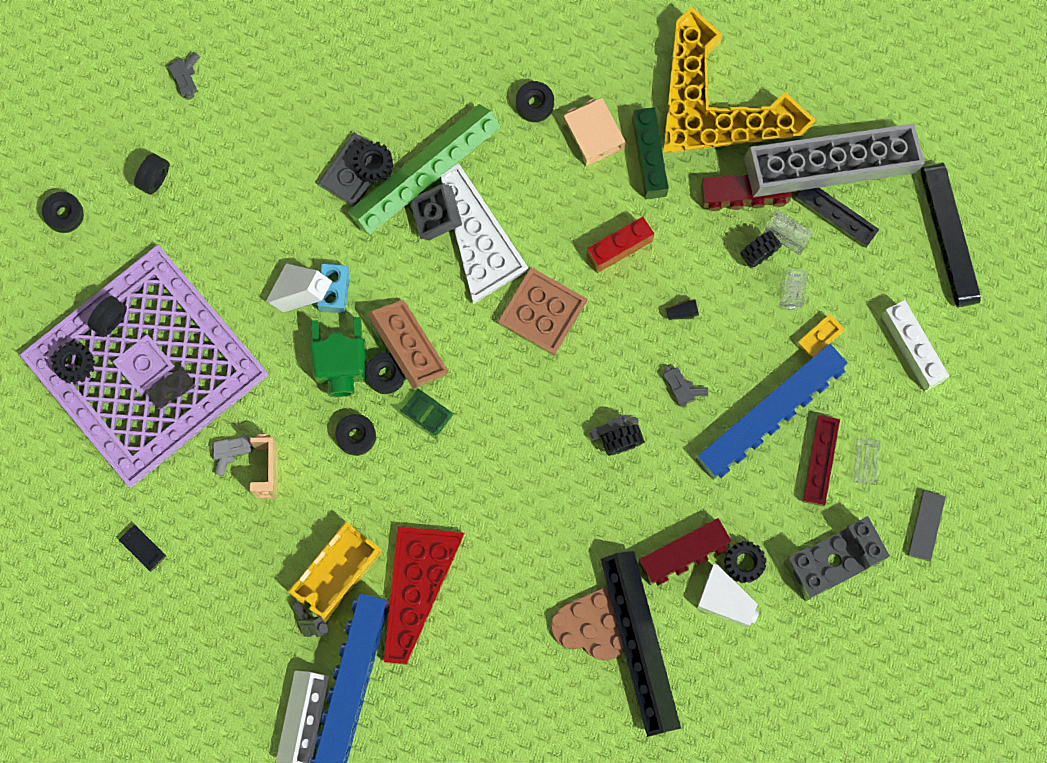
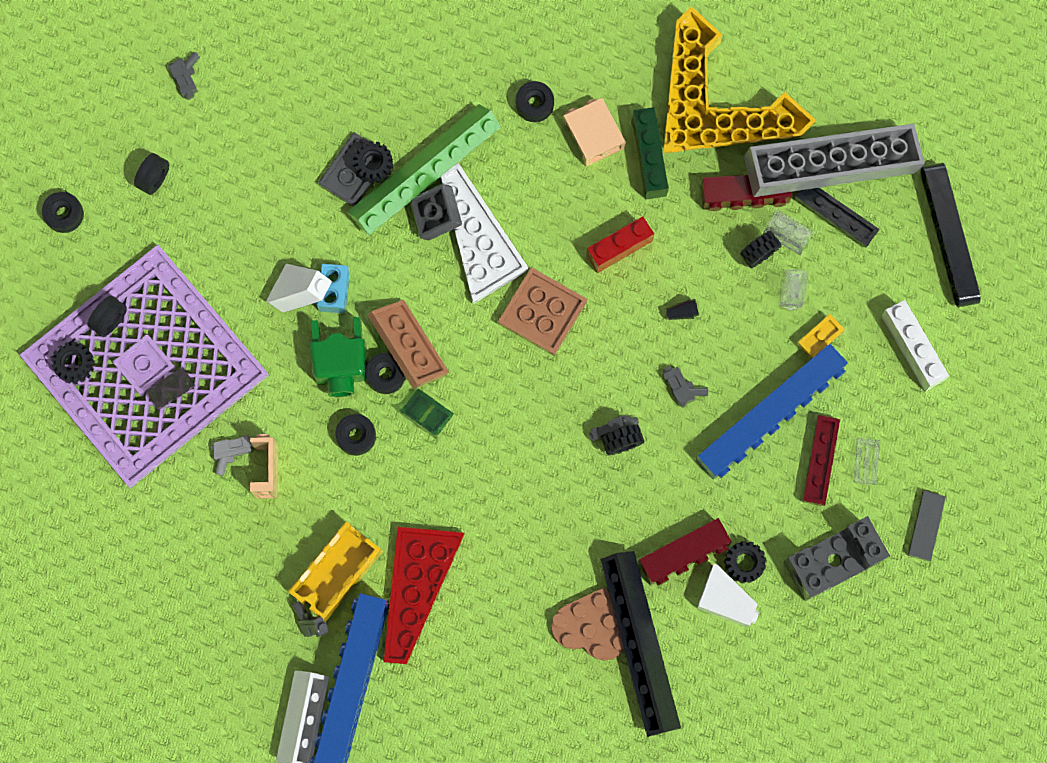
(142, 548): black tile -> none

